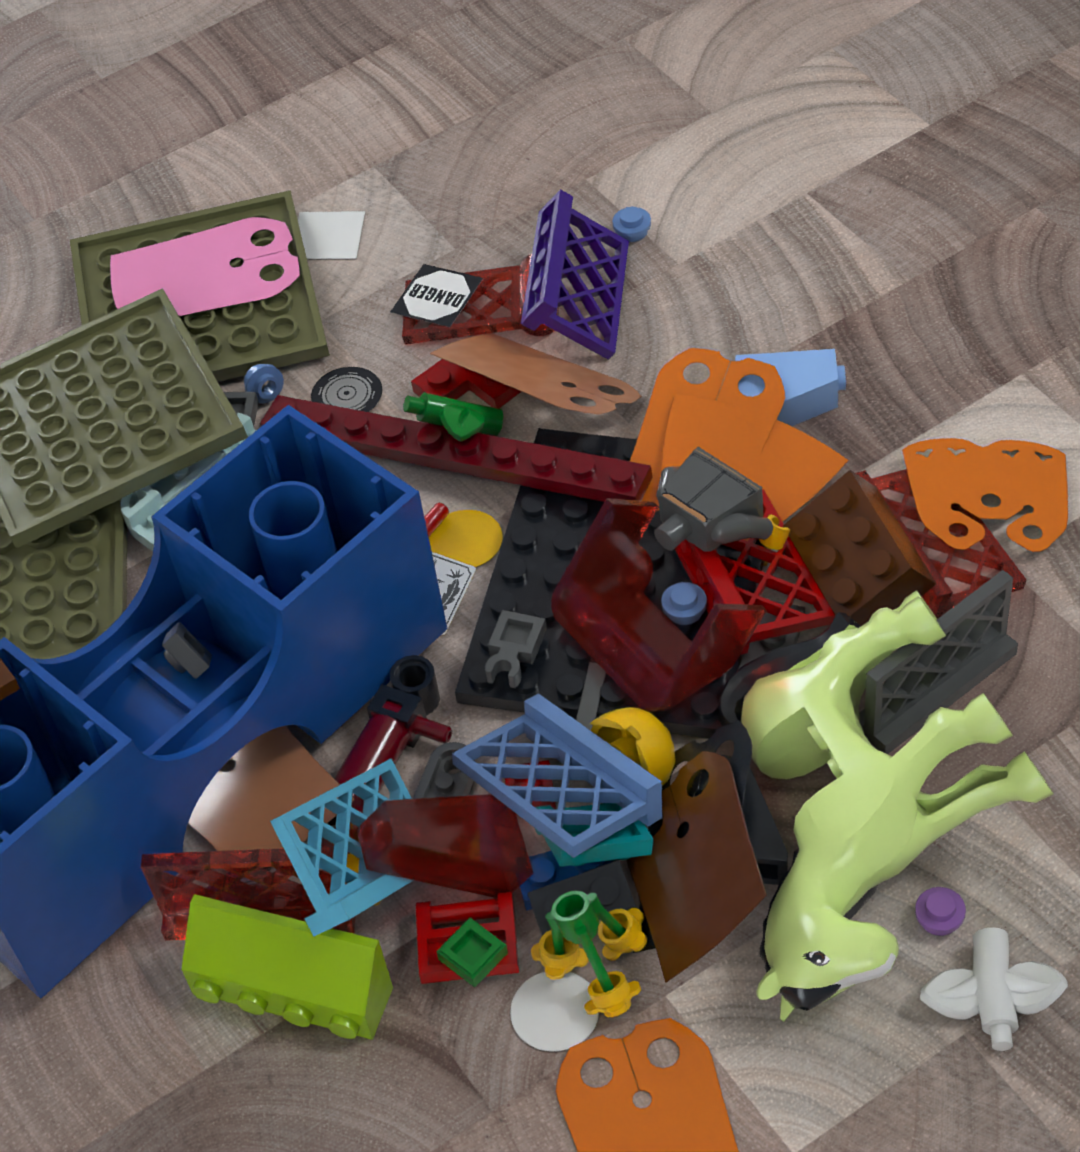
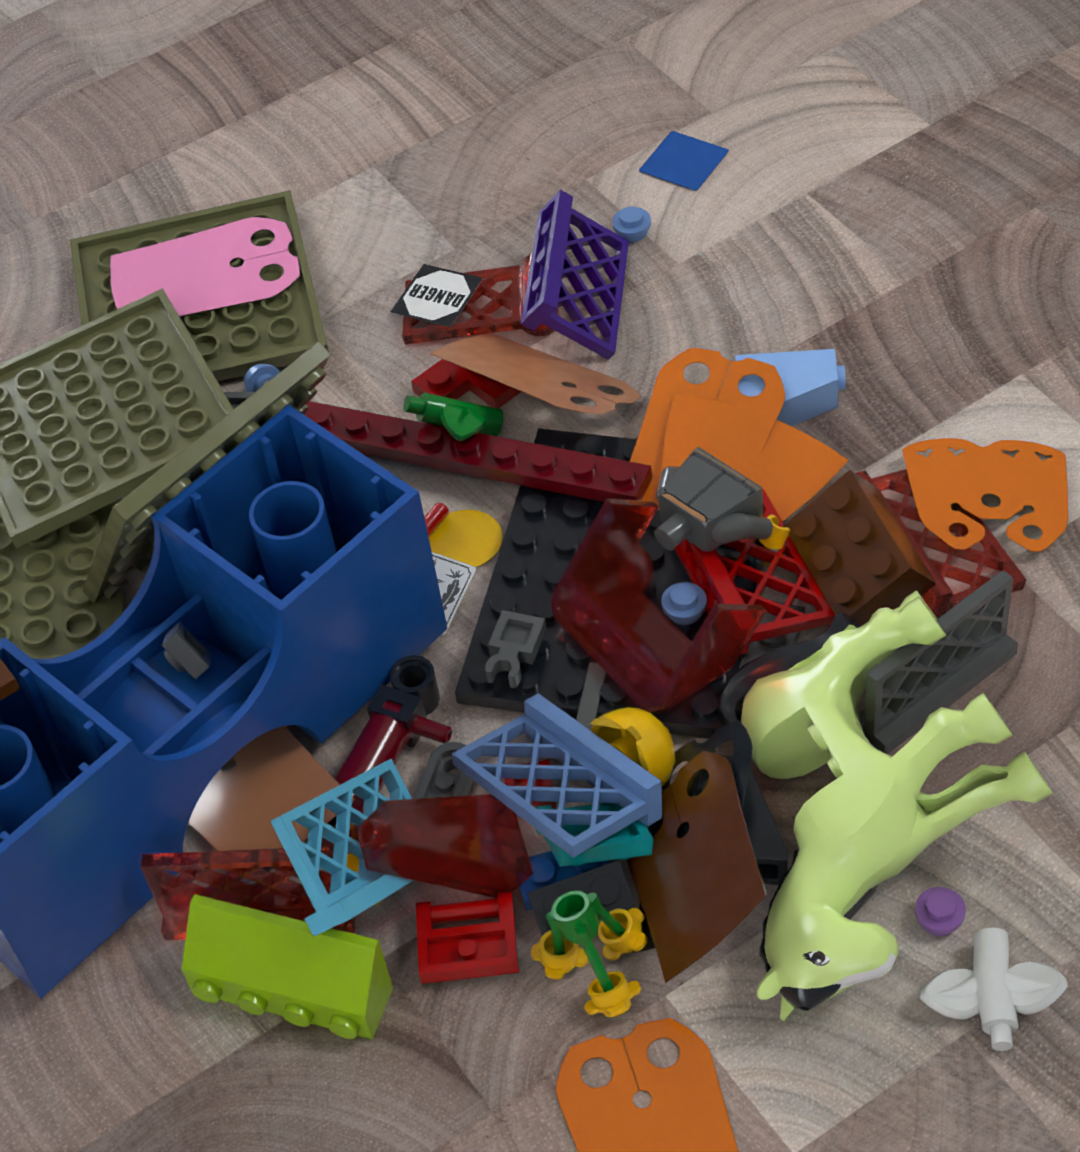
(130, 529): none -> olive plate
(331, 234): white sticker -> none
(348, 388): sticker -> none
(472, 952): green tile -> none
(552, 1012): white sticker -> none
(684, 160): none -> blue sticker

